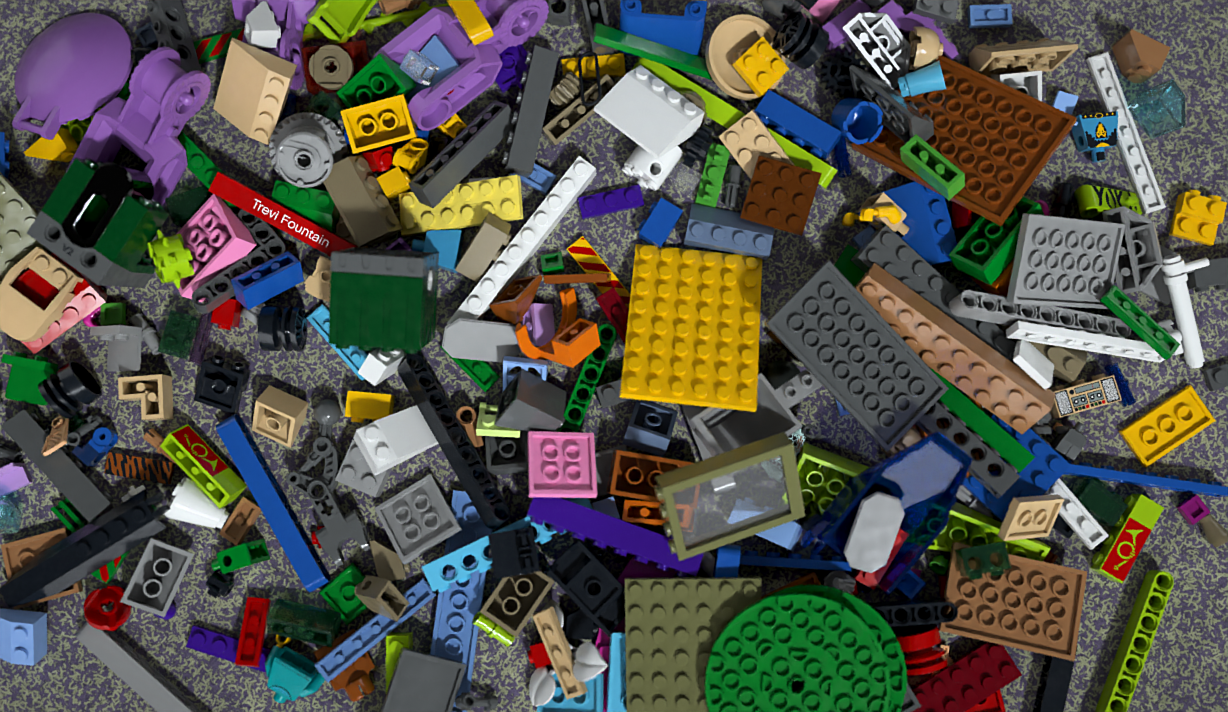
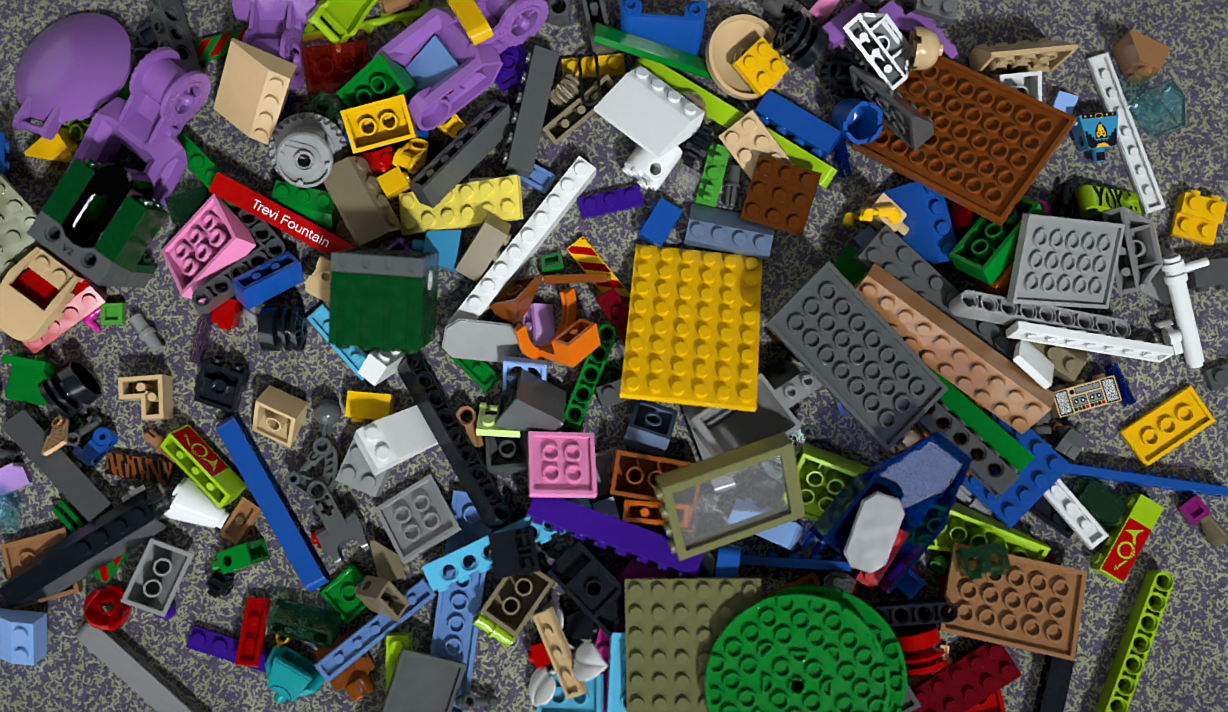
(123, 346): light grey bracket -> none
(170, 258): lime brick -> none
(178, 335): clear green brick -> none
(261, 27): white slope -> none
(322, 58): dark tan plate -> none
(419, 67): clear brick -> none
(812, 516): black tile -> none
(922, 80): medium azure plant -> none
(932, 167): bright green brick -> none
(989, 16): medium blue plate -> none
(1030, 517): tan plate -> none
(1140, 322): green tile -> none

